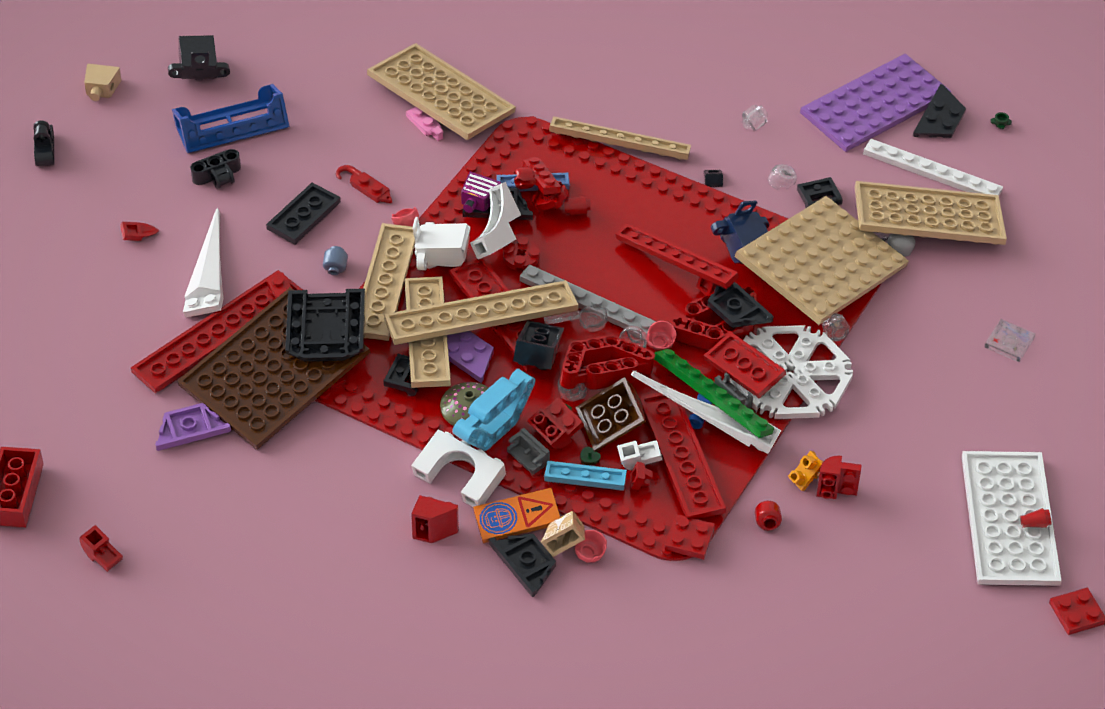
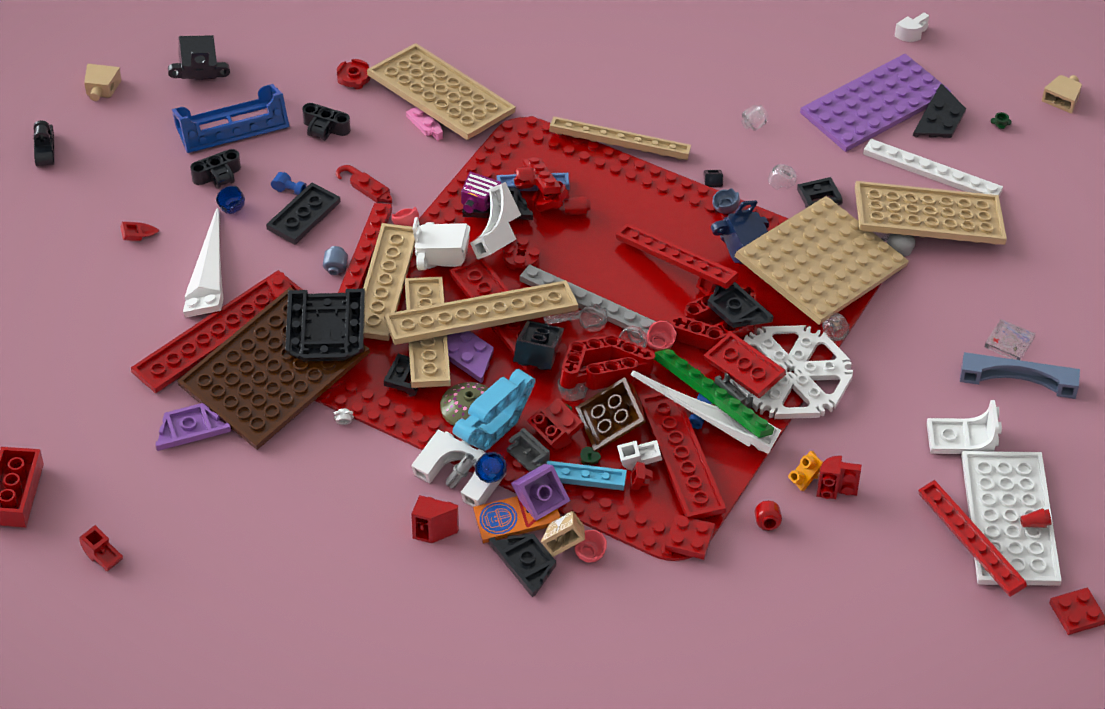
(230, 199): none -> clear blue hair
(283, 181): none -> blue leg
(324, 121): none -> black piece
(343, 416): none -> white plate
(346, 74): none -> red plate
(365, 248): none -> red plate
(460, 470): none -> light grey axle
(490, 467): none -> clear blue hair
(540, 491): none -> medium lavender slope
(726, 201): none -> sand blue hair
(911, 29): none -> white brick
(960, 435): none -> white bracket
(972, 538): none -> red plate
(1060, 379): none -> sand blue arch
(1063, 92): none -> tan torso

